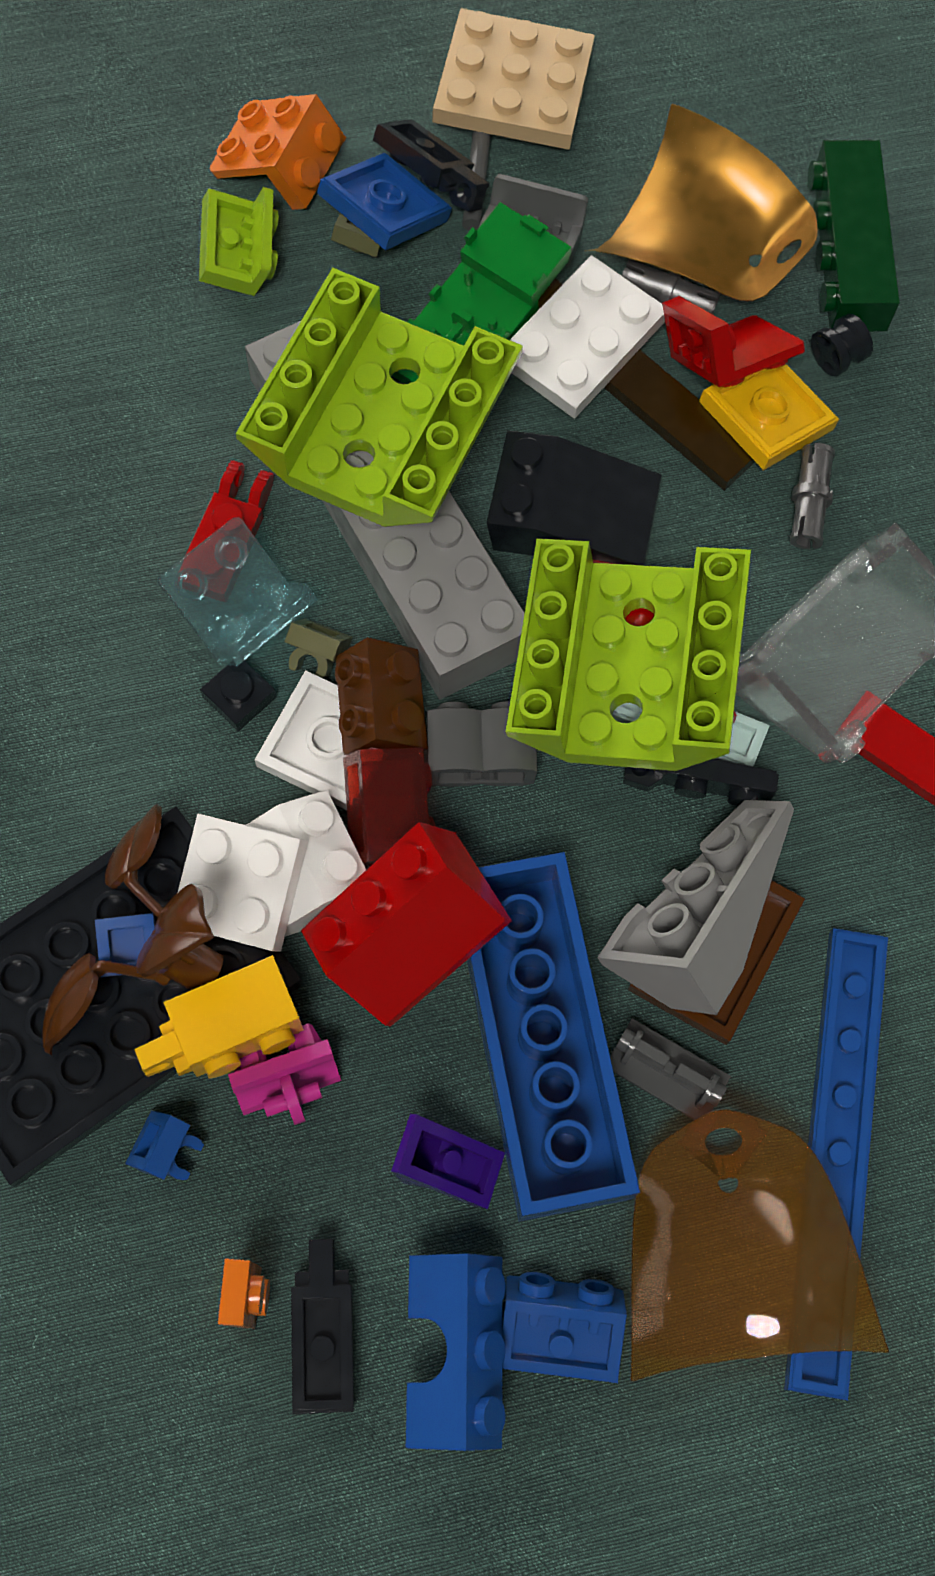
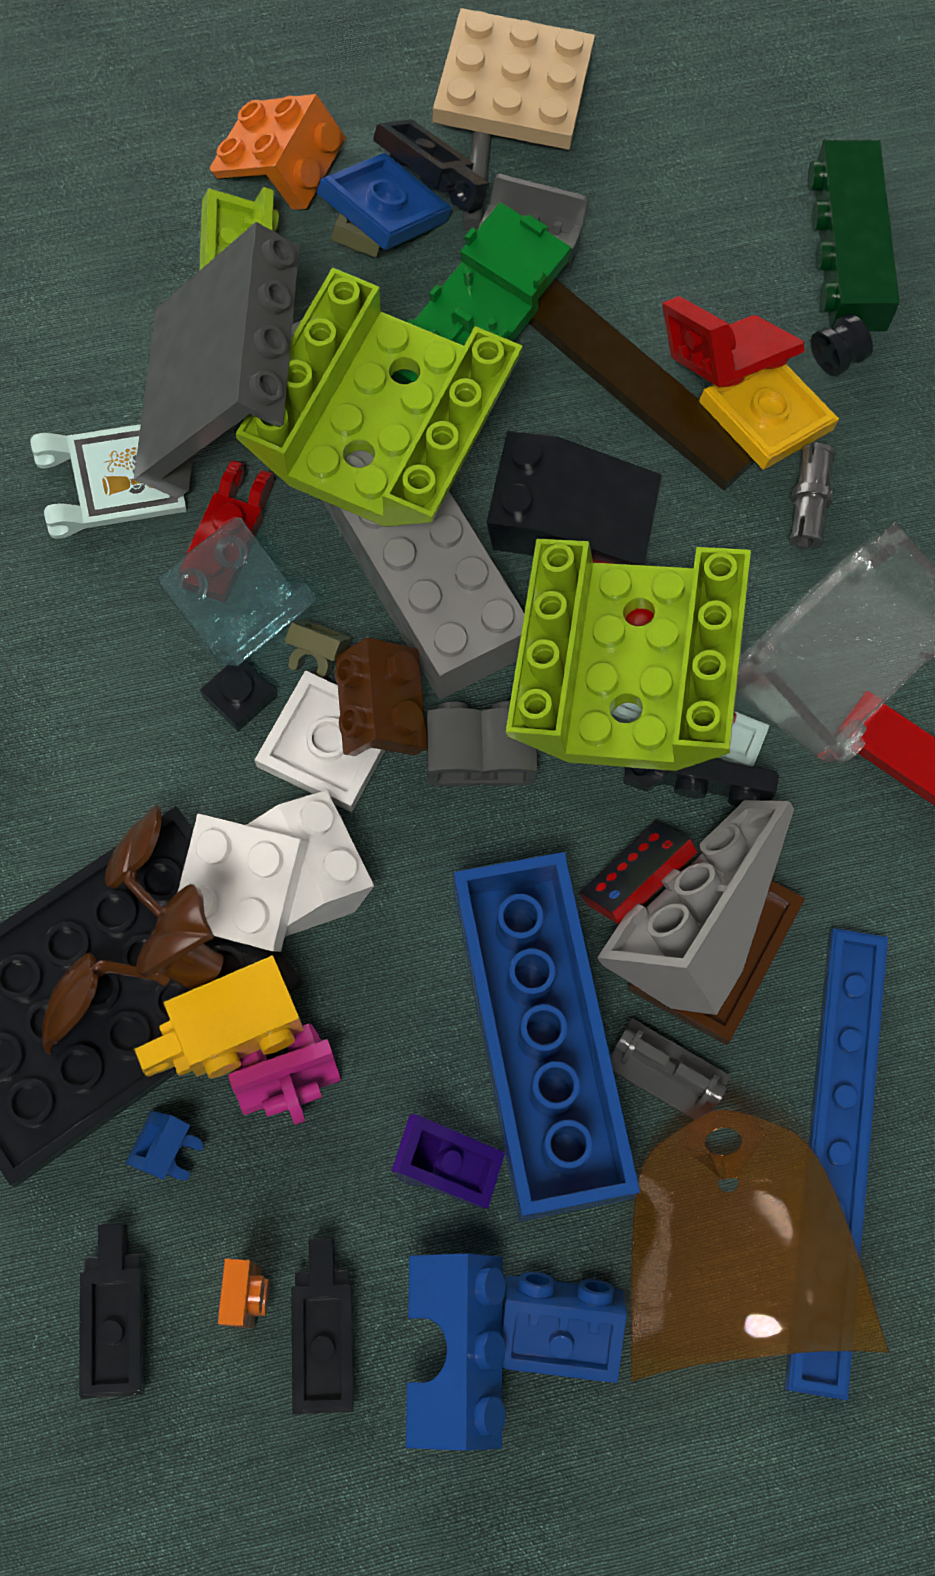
(103, 478): none -> light aqua flag
(112, 1318): none -> black hinge
(123, 938): blue plate -> none
(217, 355): none -> dark grey panel
(385, 797): clear red brick -> none
(406, 923): red slope -> none
(585, 335): white plate -> none
(637, 871): none -> black tile
(668, 286): flat silver pin -> none
(712, 209): pearl gold piece -> none

